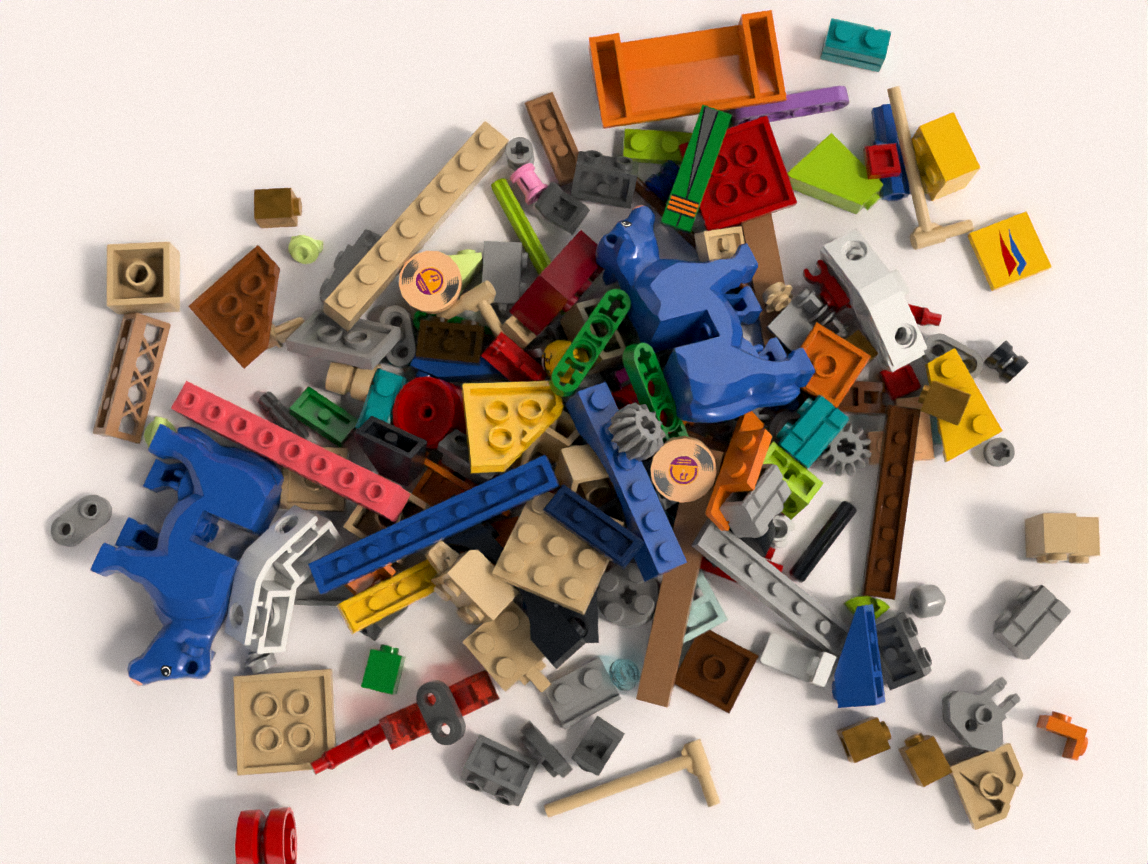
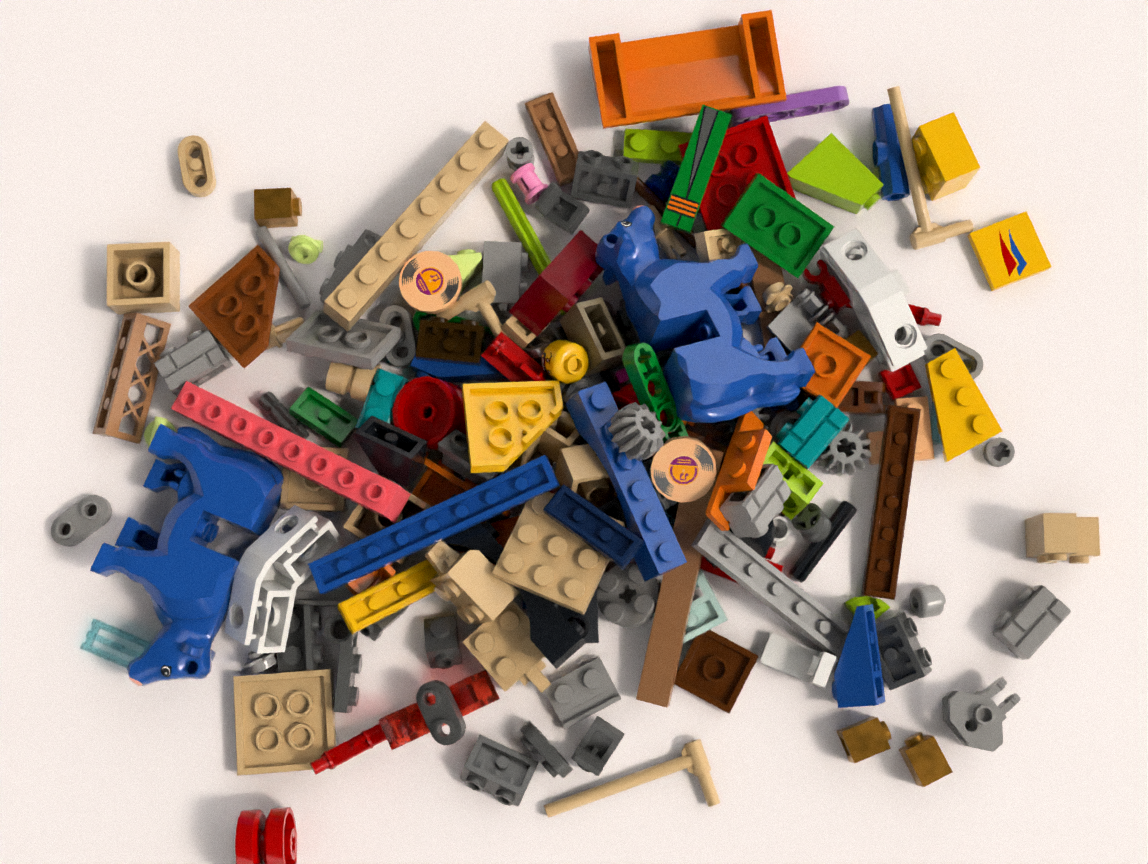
(93, 635): none -> clear light blue tile
(193, 361): none -> light grey brick
(196, 168): none -> tan plate
(285, 270): none -> light grey bar
(301, 649): none -> dark grey bracket
(349, 665): none -> dark grey plate
(383, 670): green brick -> none
(442, 642): none -> dark grey bracket
(587, 340): green beam -> none
(624, 674): clear light blue plate -> none
(665, 237): none -> tan axle
(777, 225): none -> green plate
(804, 523): none -> dark grey wheel
(855, 45): teal brick -> none
(881, 161): red tile -> none
(944, 402): pearl gold brick -> none
(987, 784): tan plate -> none
(1000, 357): black wheel -> none
(1061, 725): orange bracket -> none

